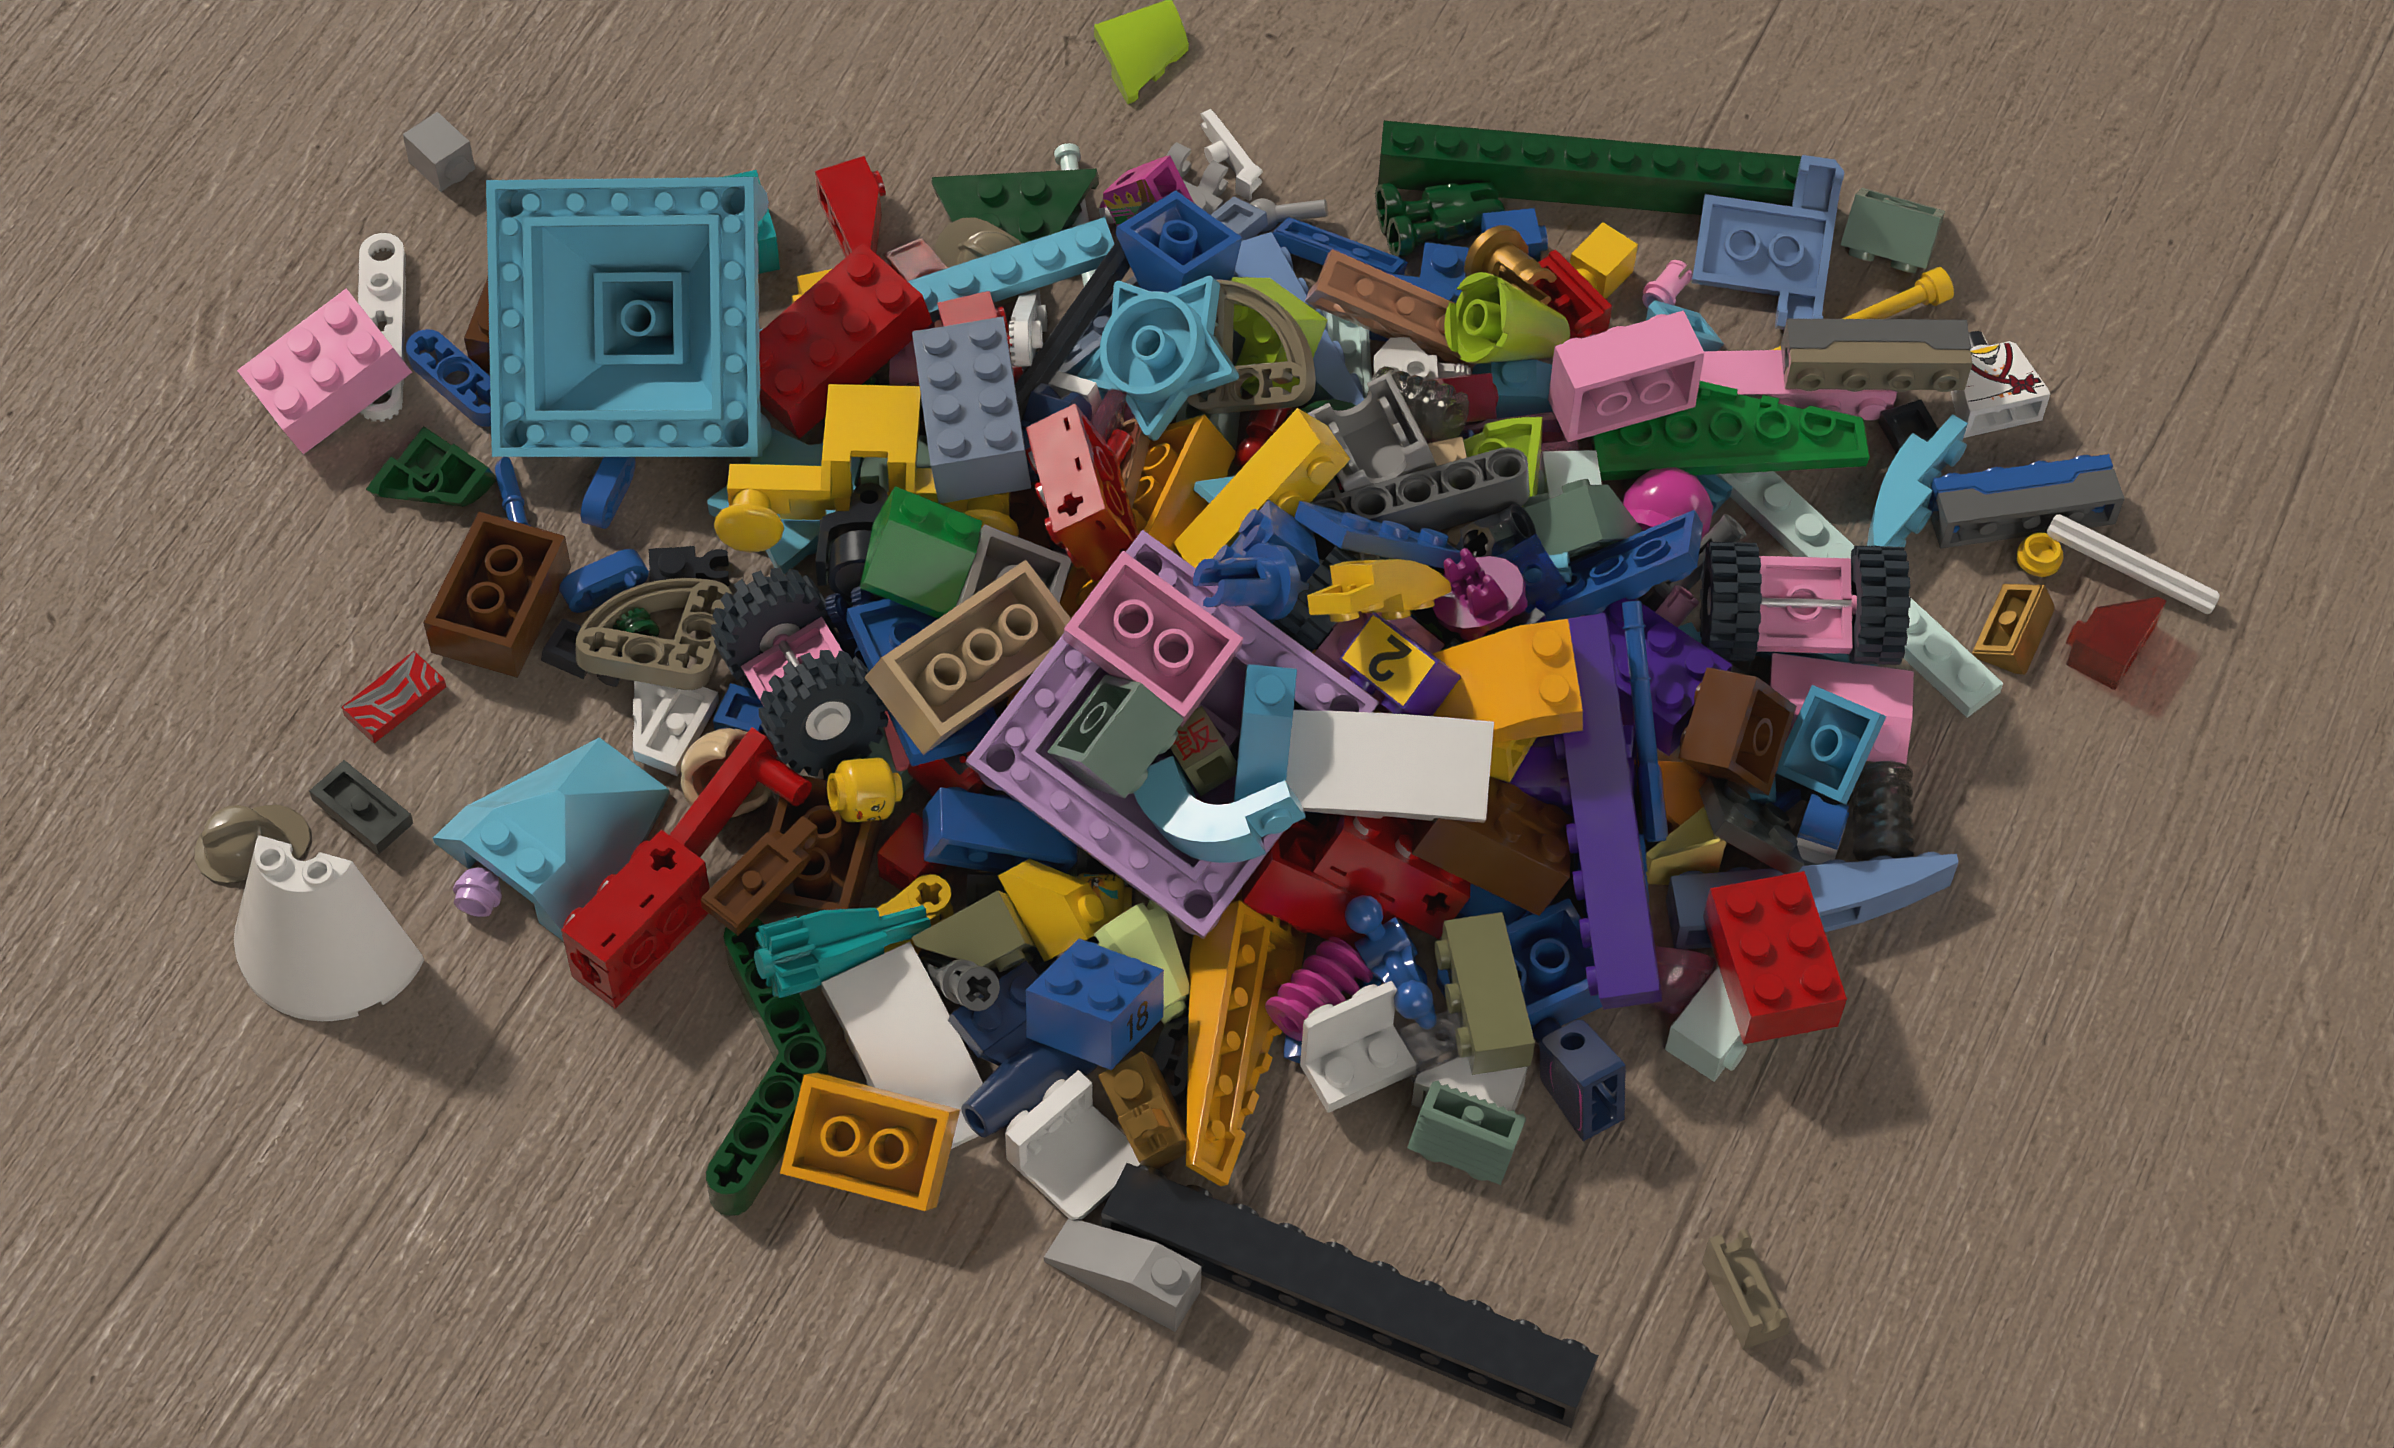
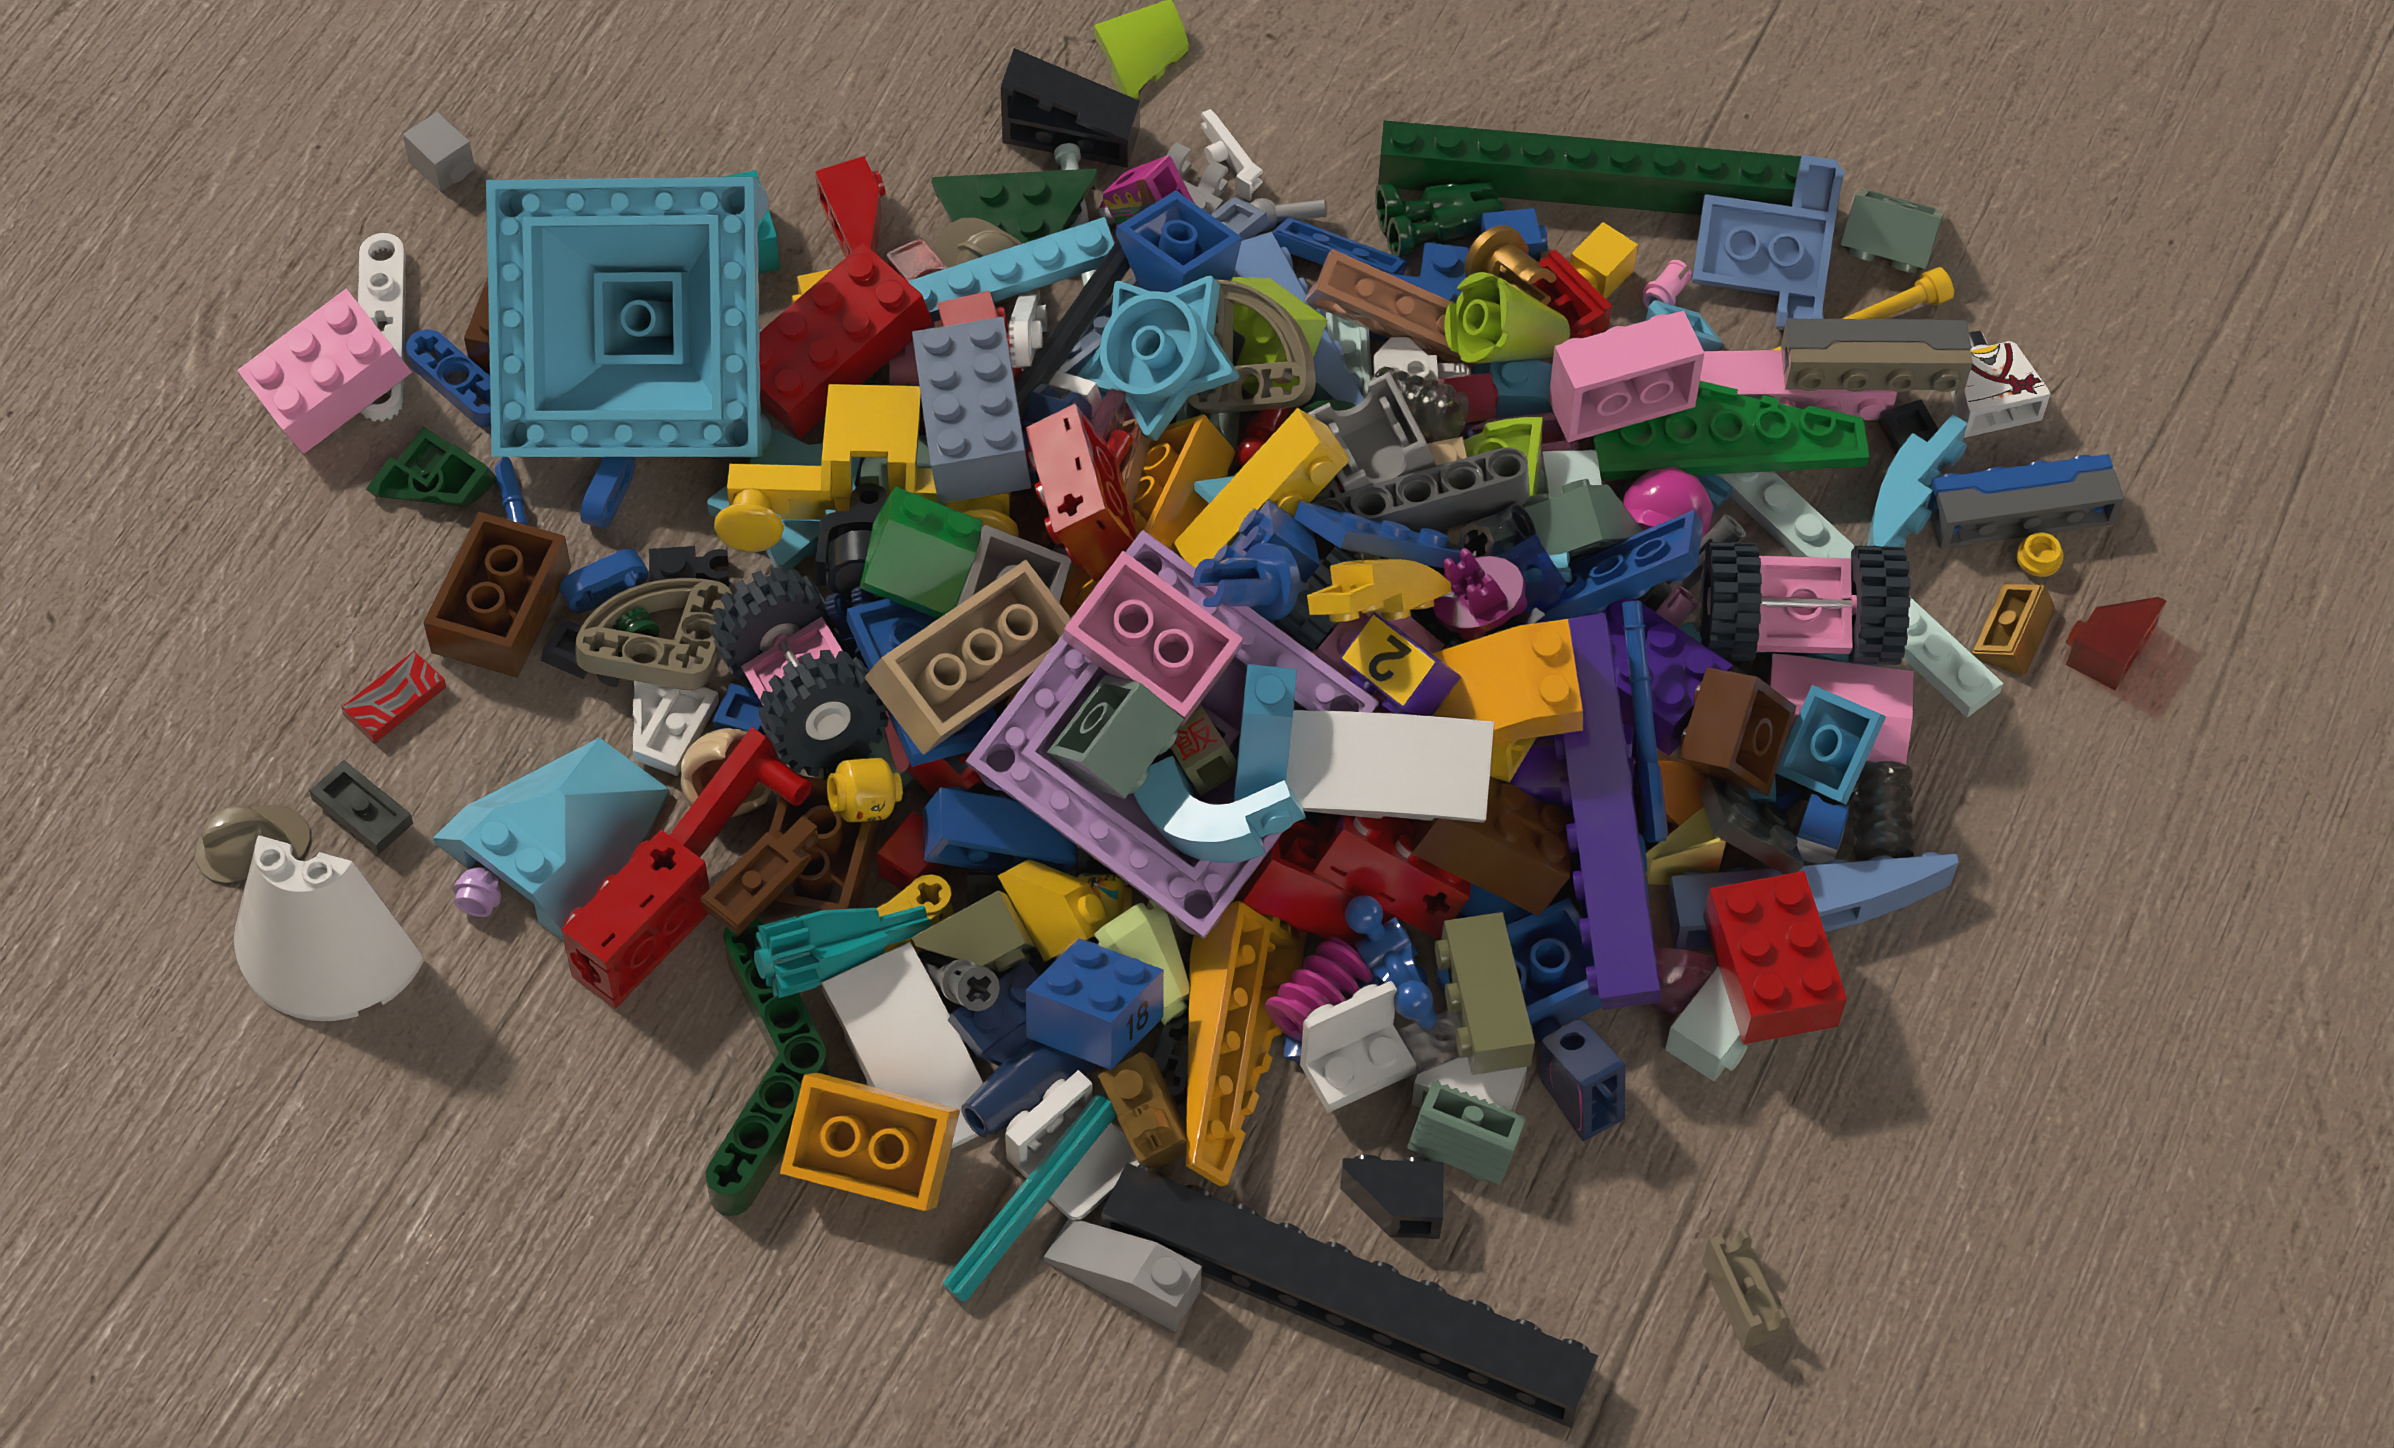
(1029, 1198): none -> teal axle
(1057, 107): none -> black wedge
(1396, 1194): none -> black slope
(2133, 564): white axle -> none

